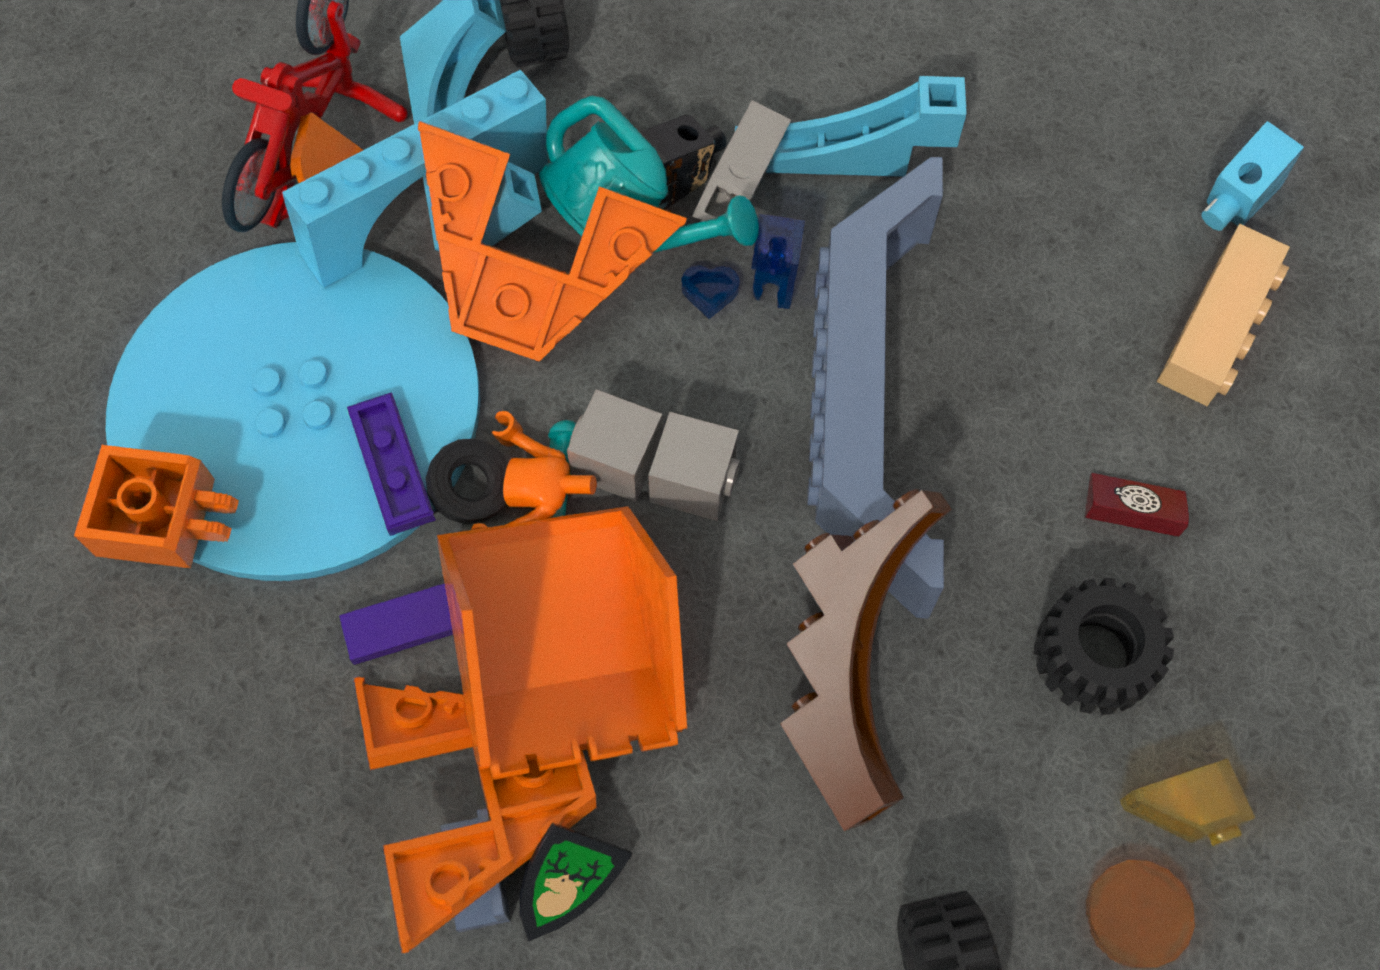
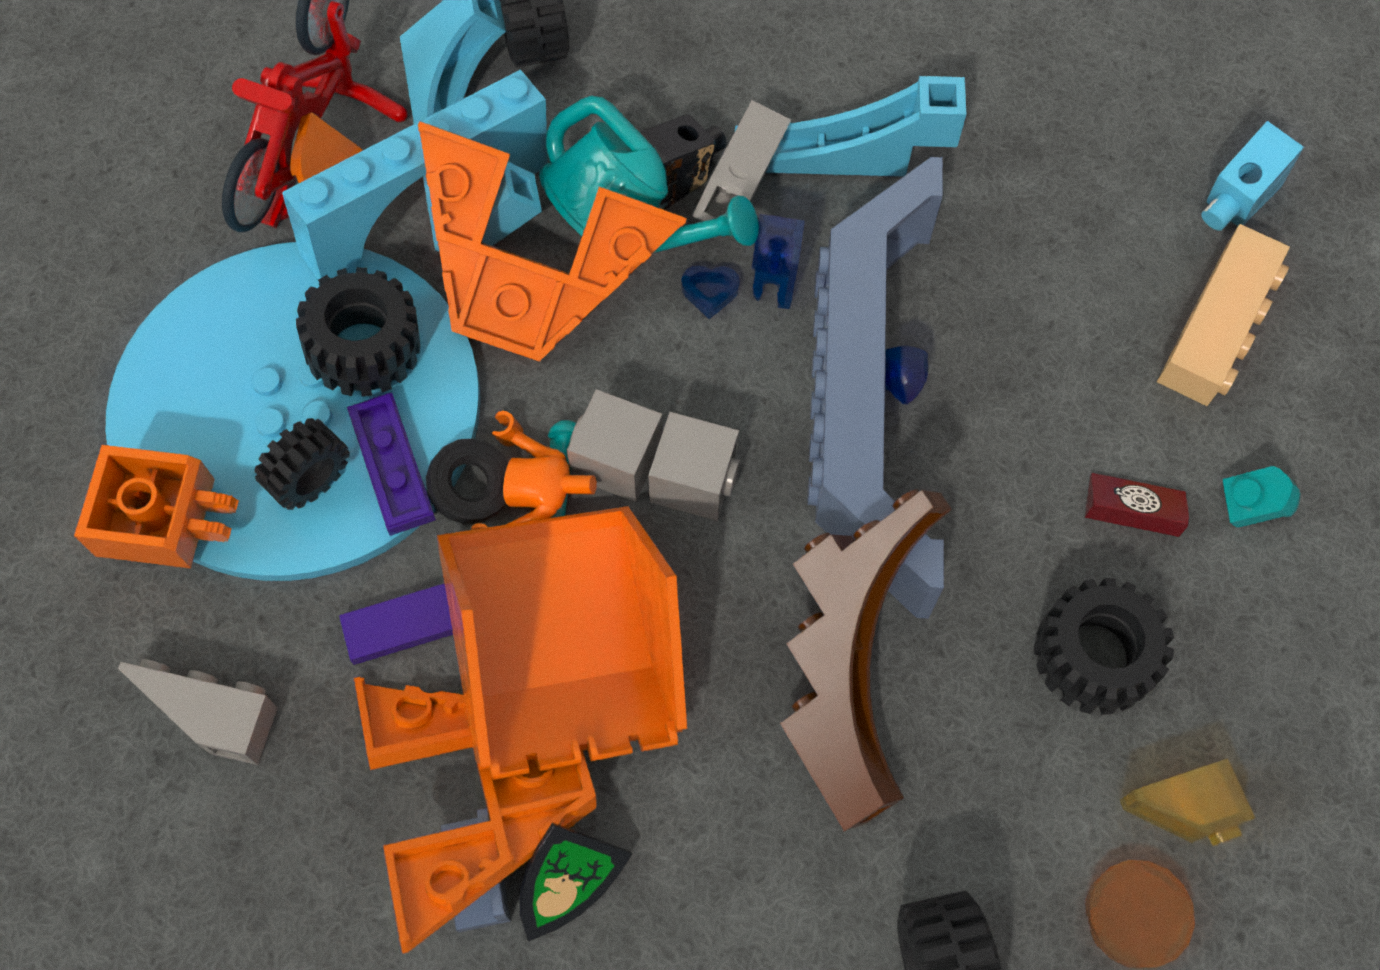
(215, 716): none -> light grey slope
(301, 463): none -> black tyre
(352, 301): none -> black tyre
(905, 372): none -> clear blue plate
(1260, 496): none -> teal plate

